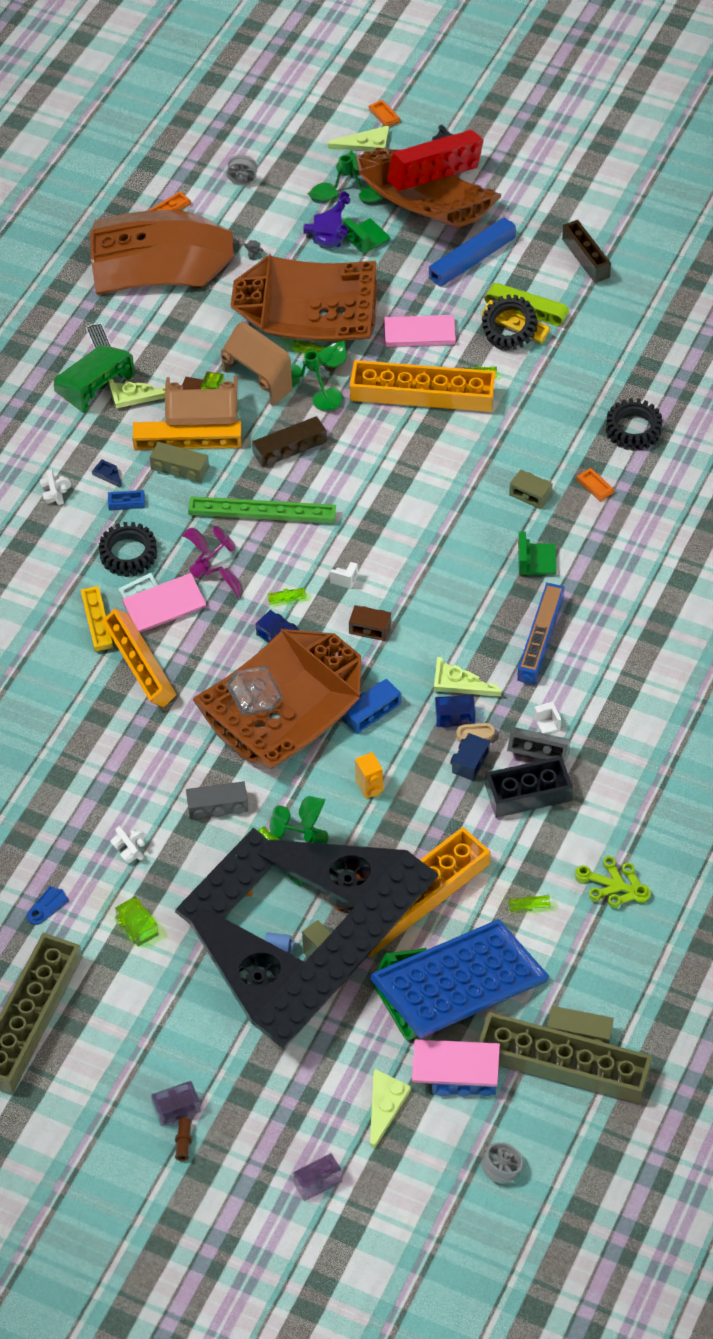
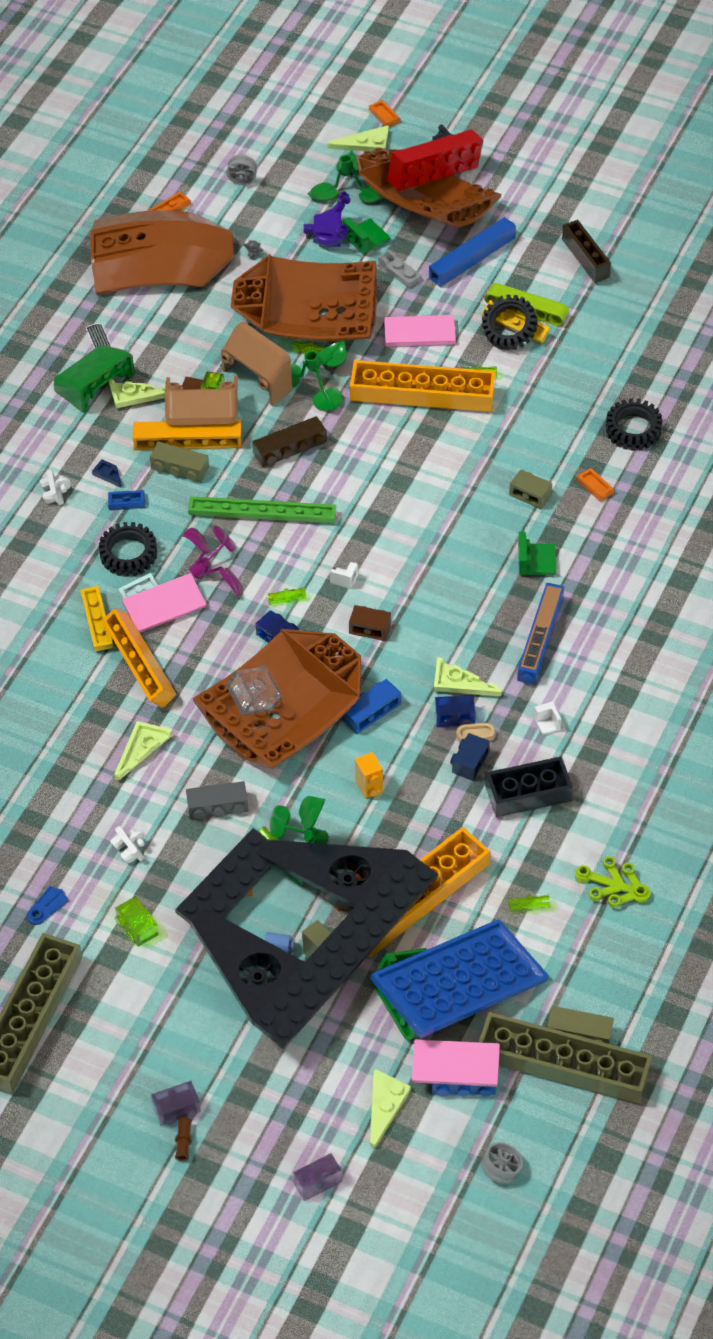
(142, 742): none -> yellowish green wing
(399, 269): none -> light grey hinge
(538, 744): dark grey brick -> none

